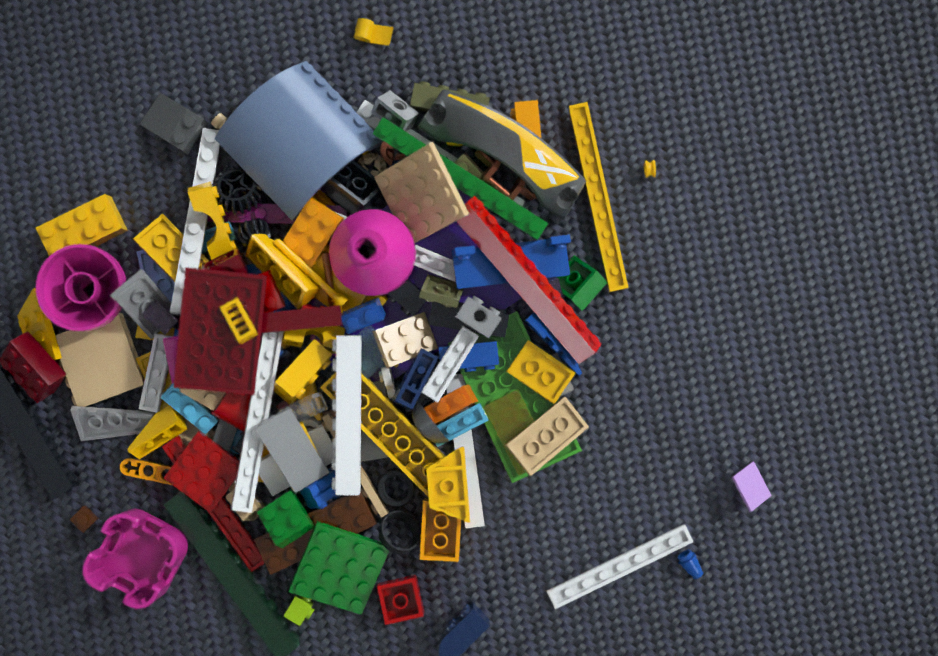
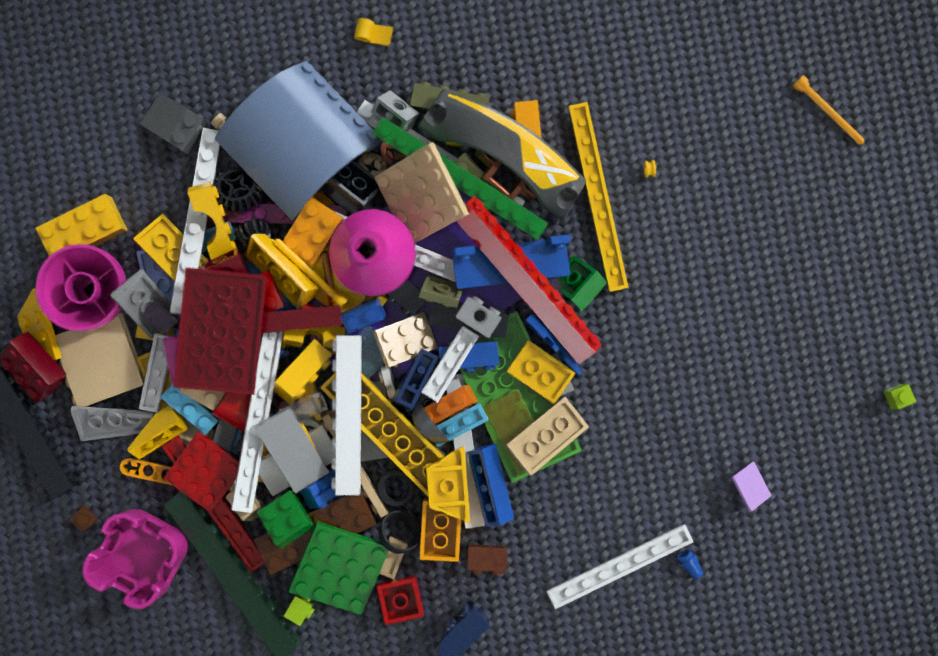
(236, 331): yellow slope -> none
(393, 560): none -> tan tile
(487, 558): none -> copper brick
(490, 485): none -> blue brick
(803, 86): none -> light orange piece
(899, 396): none -> lime brick

